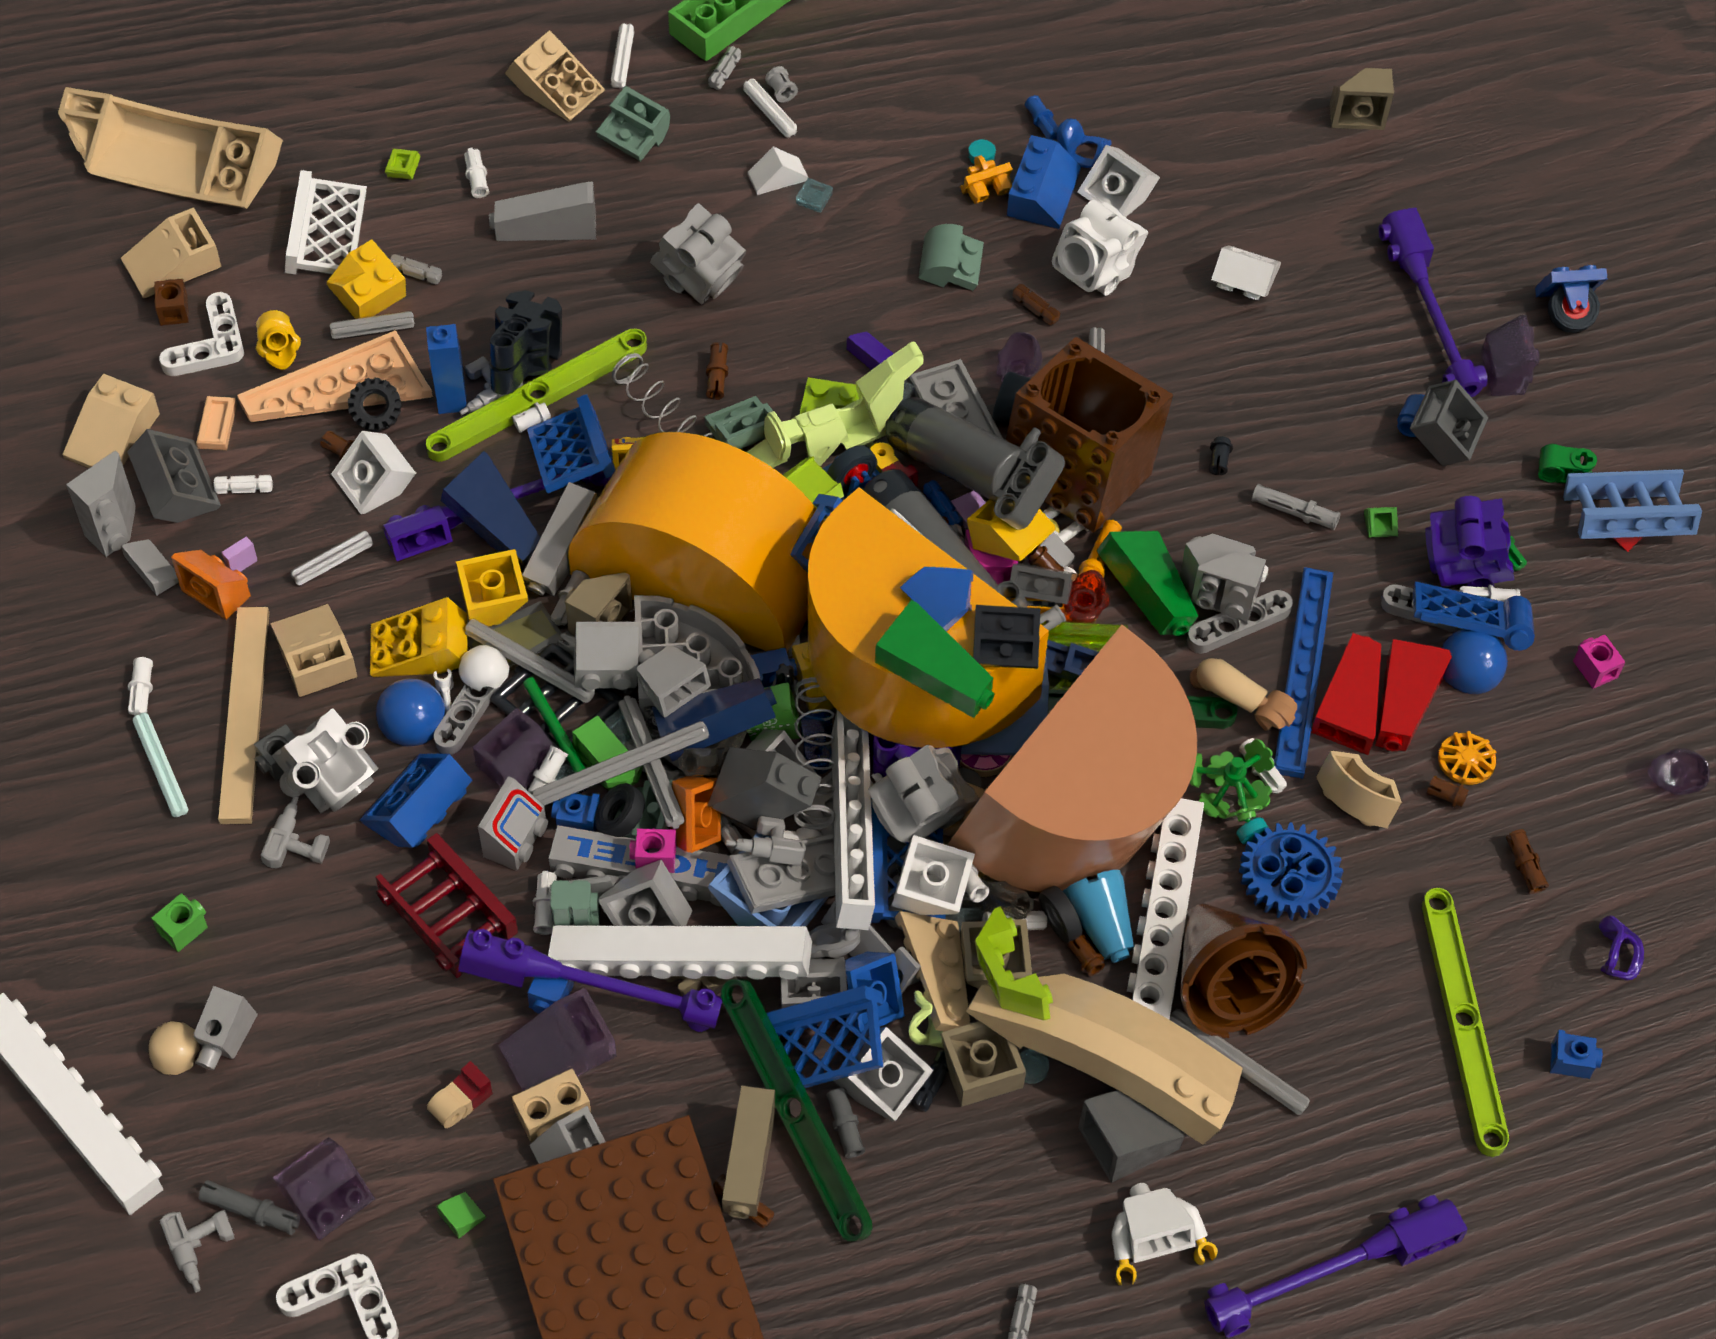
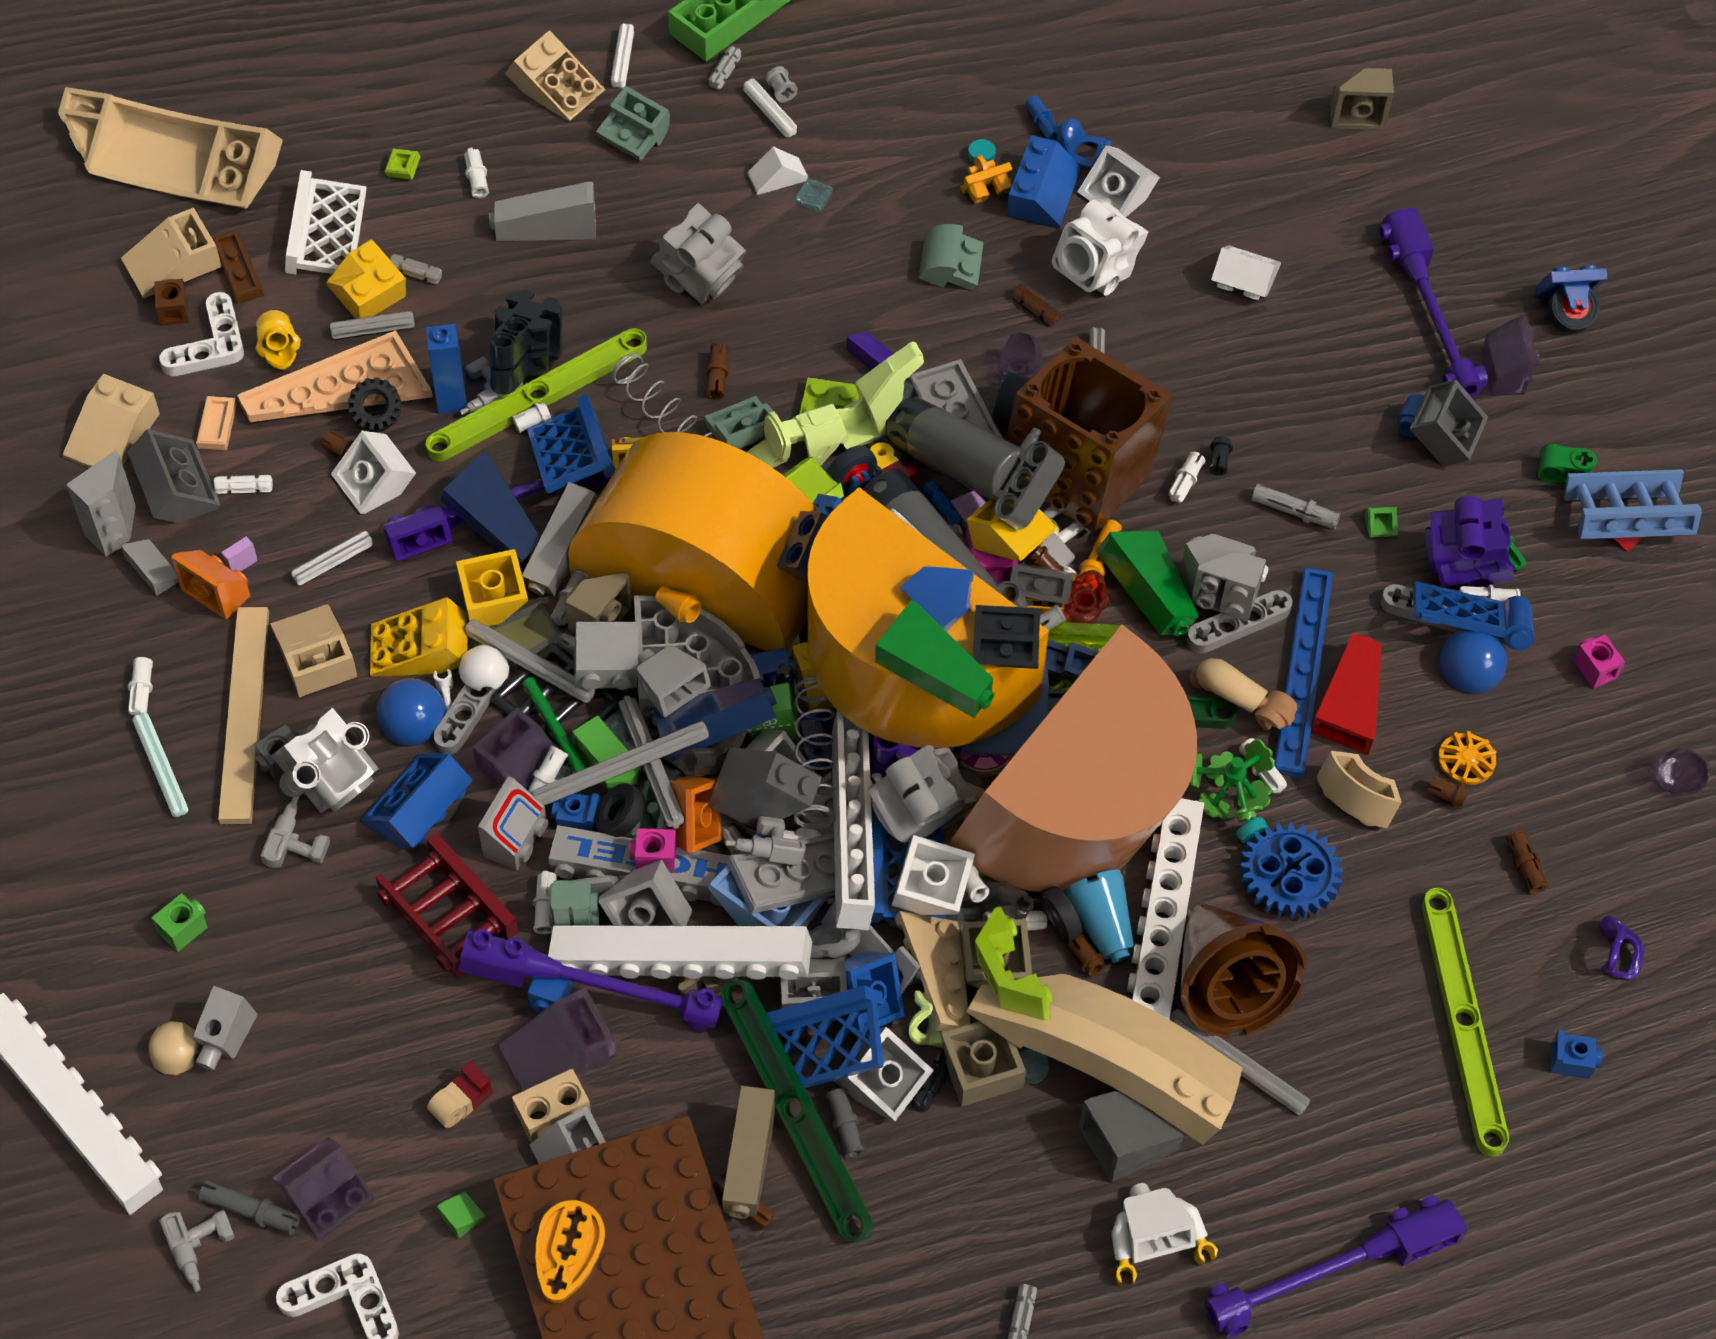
(238, 267): none -> reddish brown tile
(550, 1237): none -> light orange piece
(679, 604): none -> light orange cone
(798, 547): none -> dark blue brick
(1186, 477): none -> white axle
(1408, 688): red slope -> none

